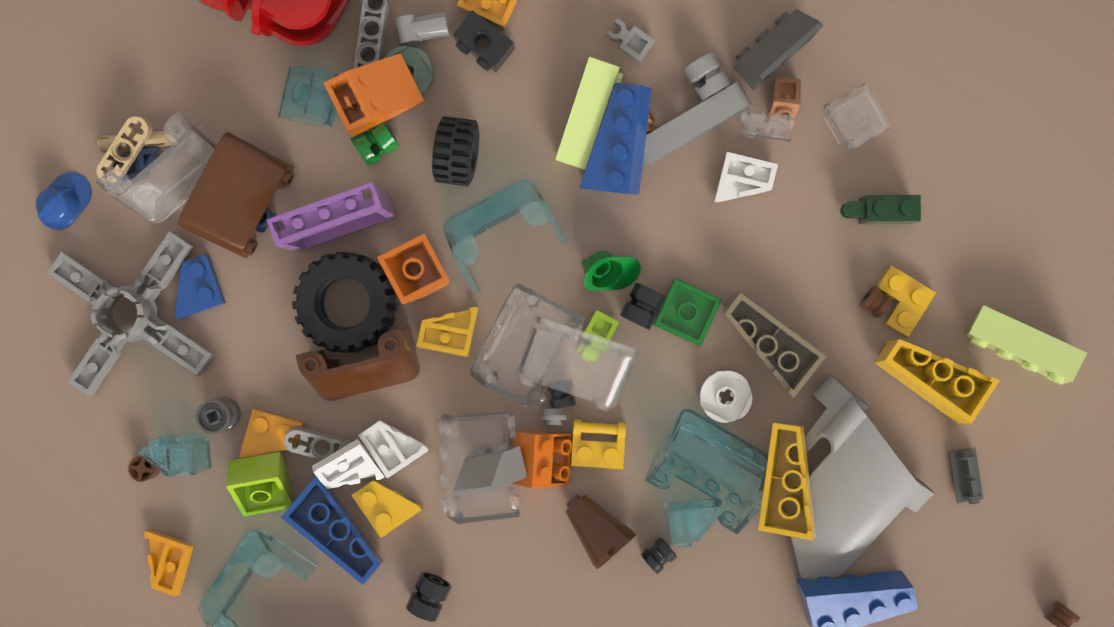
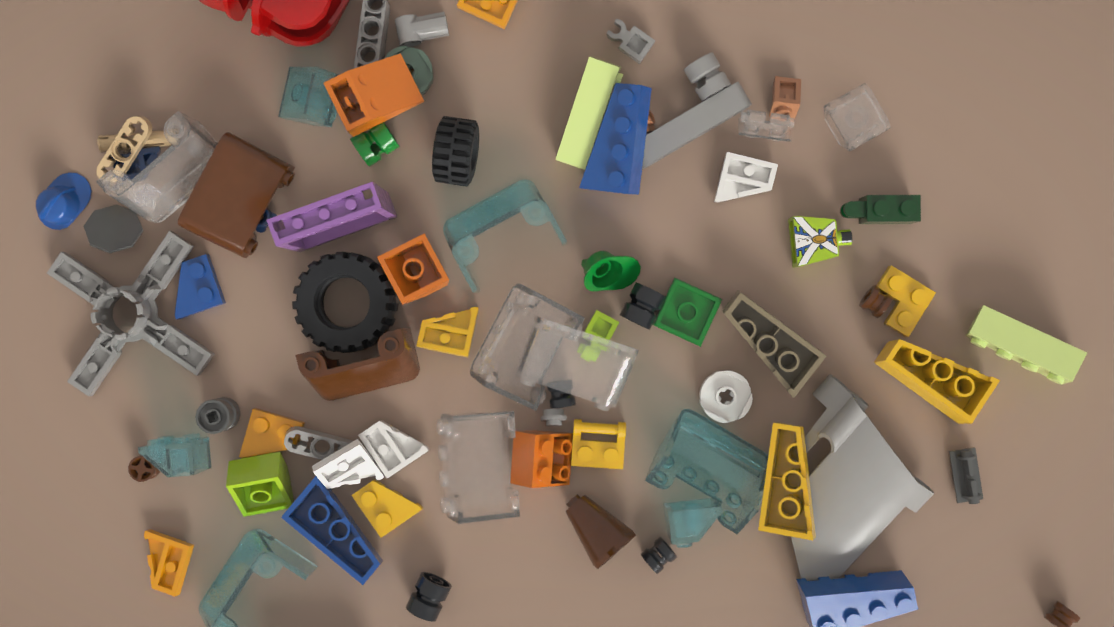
(113, 228): none -> dark grey piece
(477, 28): black brick -> none
(490, 470): light grey slope -> none
(776, 47): dark grey slope -> none
(815, 239): none -> torso

